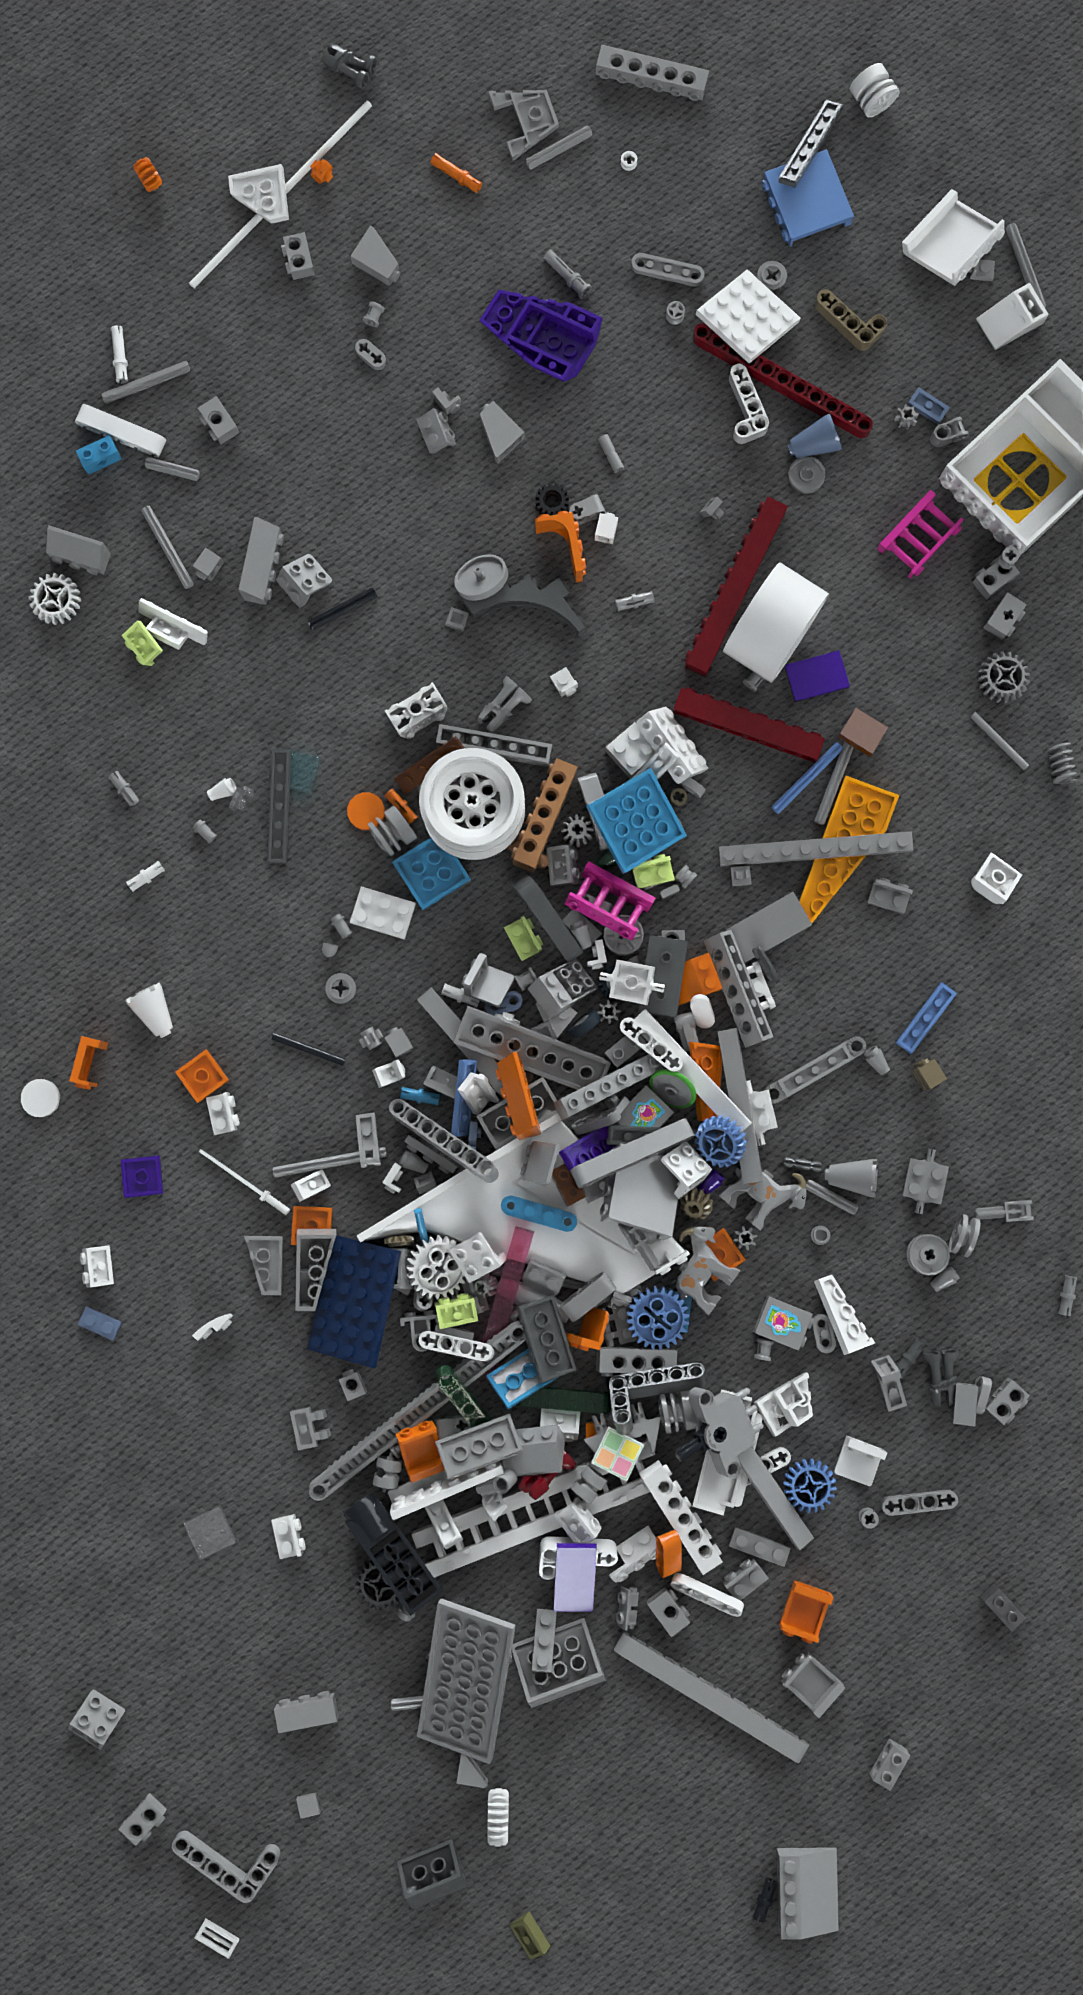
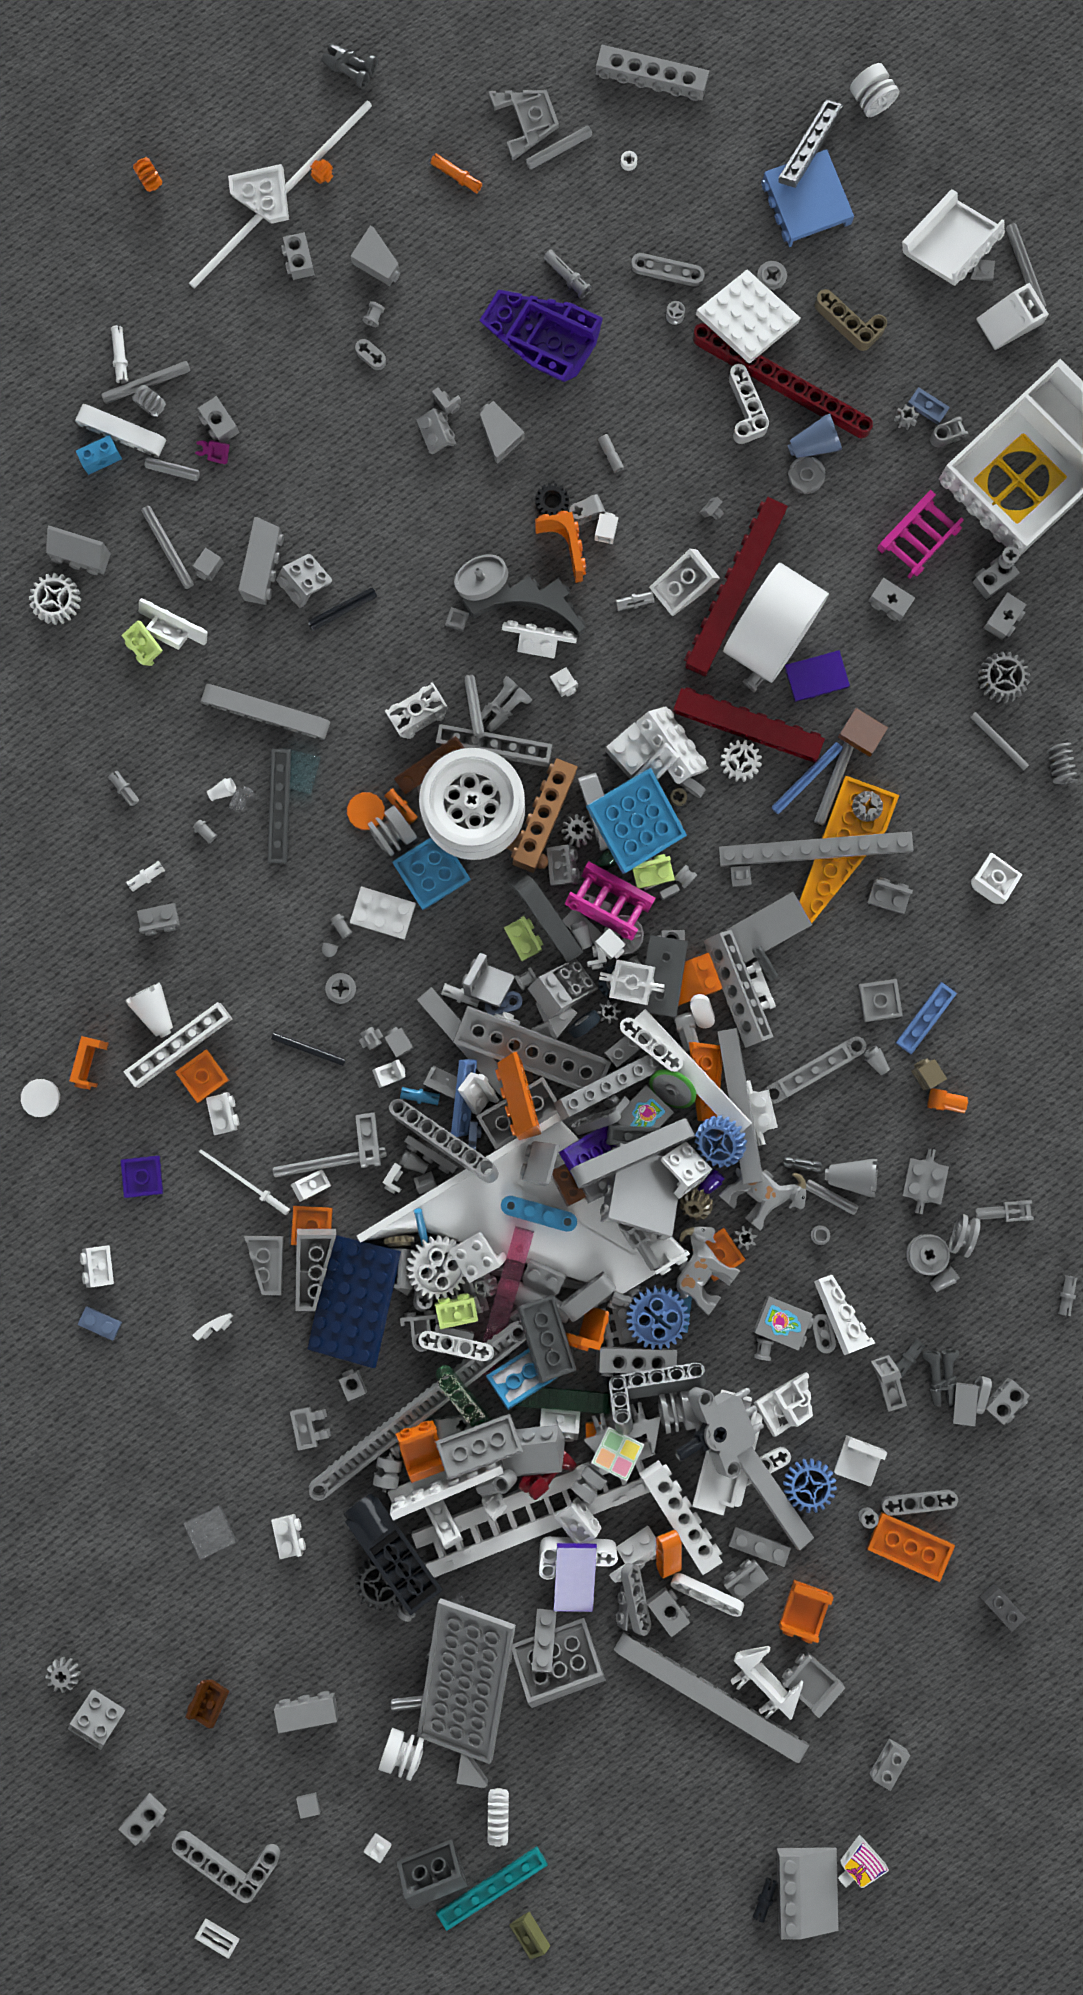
(66, 1669): none -> light grey gear
(149, 400): none -> light grey gear
(158, 918): none -> light grey bracket
(178, 1045): none -> white brick
(207, 1703): none -> reddish brown bracket
(215, 450): none -> magenta plate
(265, 711): none -> light grey beam
(377, 1848): none -> white tile
(401, 1754): none -> white wheel
(474, 707): none -> light grey axle
(491, 1888): none -> teal tile
(538, 640): none -> white bracket
(610, 944): none -> white brick
(632, 1578): none -> light grey beam
(684, 581): none -> white slope
(734, 760): none -> white gear
(752, 1669): none -> white hose
(861, 1864): none -> torso
(872, 813): none -> light grey gear
(880, 1000): none -> light grey tile
(900, 604): none -> light grey brick
(910, 1547): none -> orange plate
(945, 1101): none -> orange piece

